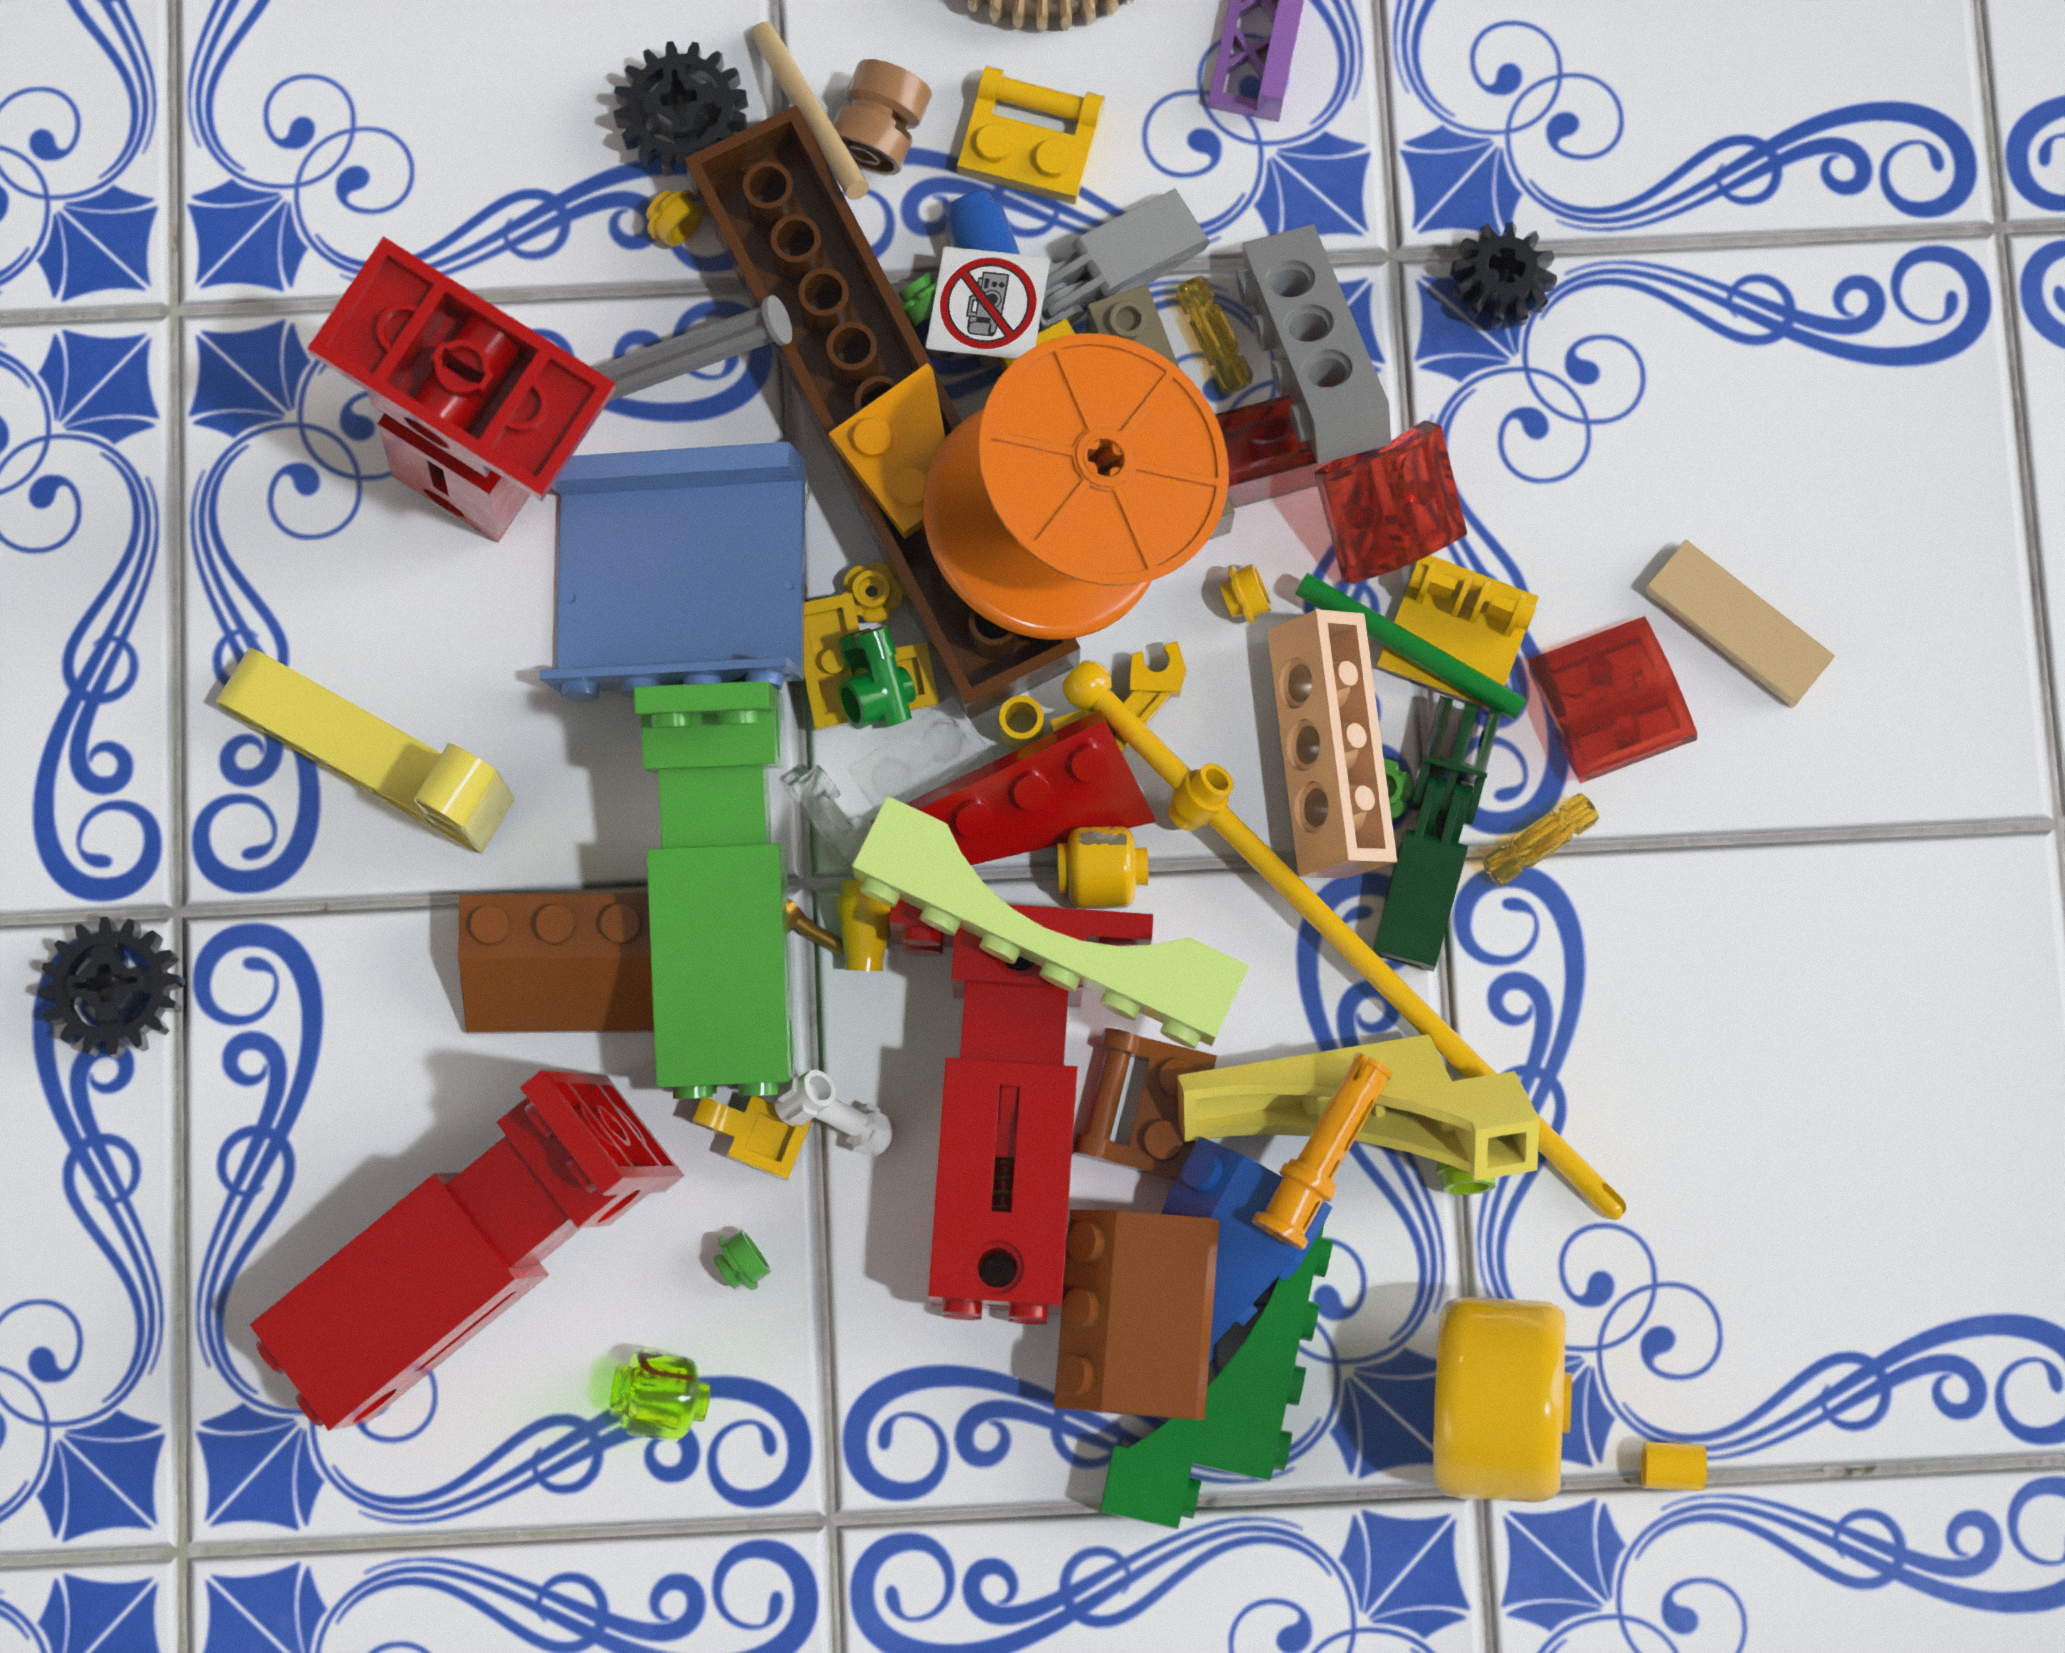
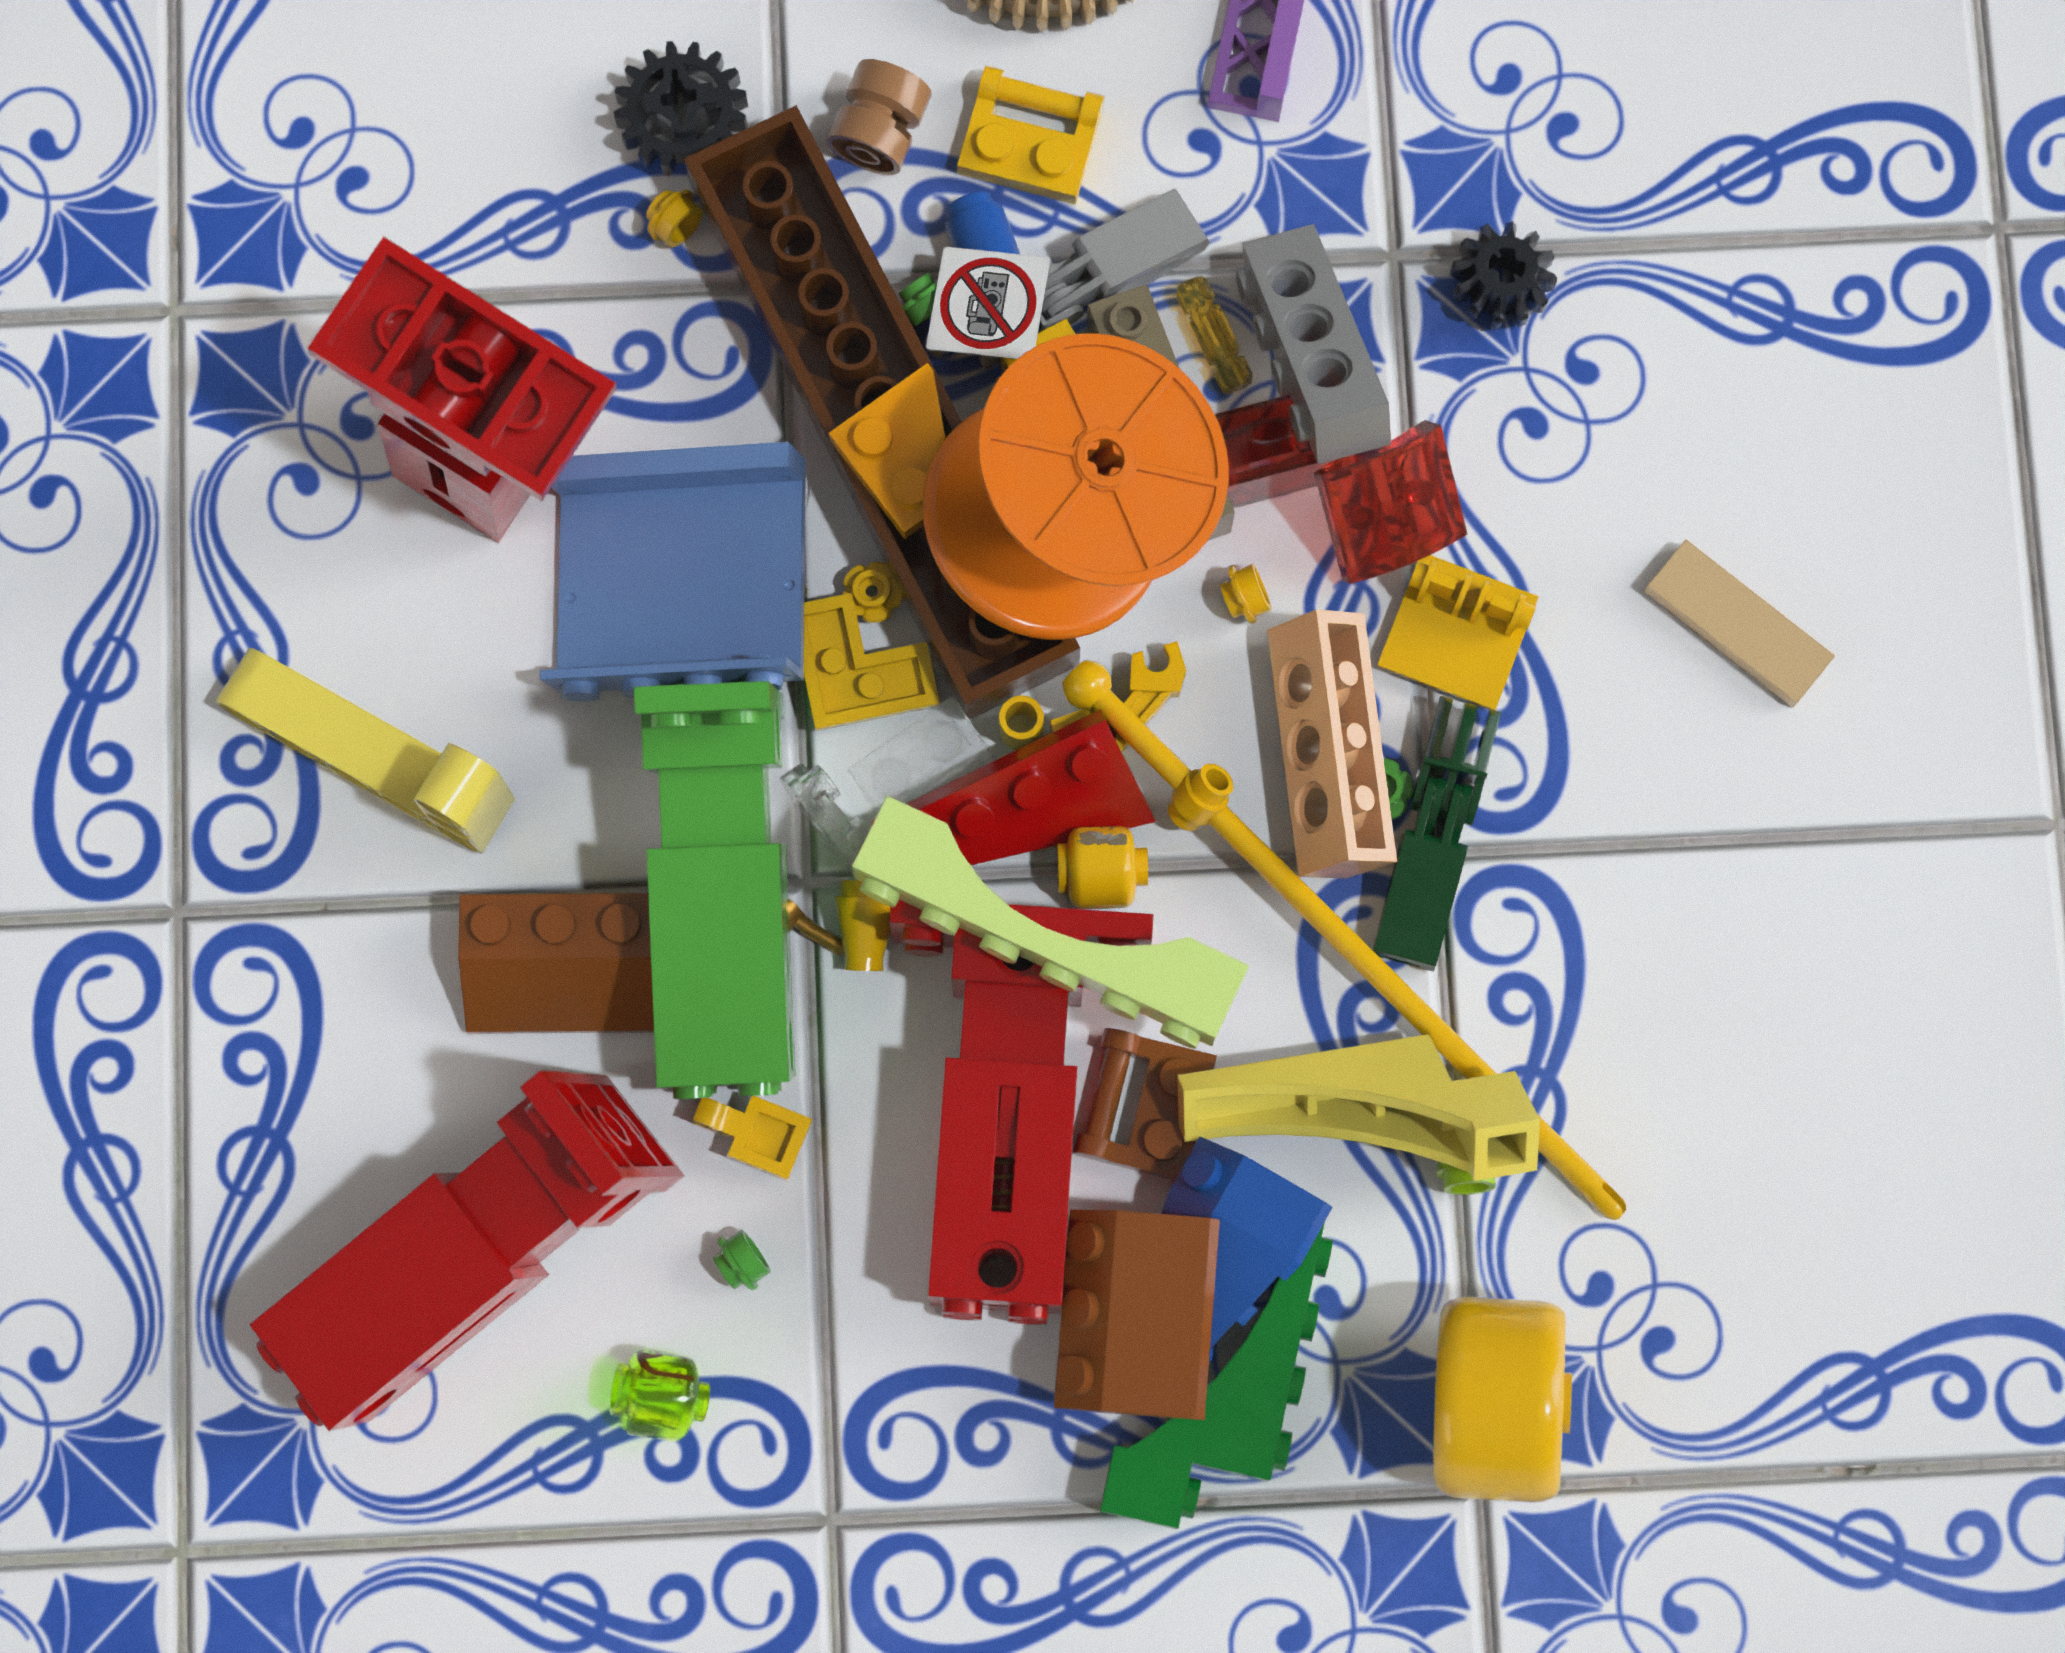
(115, 1014): black gear -> none
(700, 348): light grey axle -> none
(815, 1095): white bar -> none
(819, 124): tan bar -> none
(878, 689): green plate -> none
(1310, 1177): light orange pin -> none
(1415, 648): green bar -> none
(1540, 839): clear yellow axle -> none
(1612, 699): clear red slope -> none
(1673, 1466): yellow hinge -> none

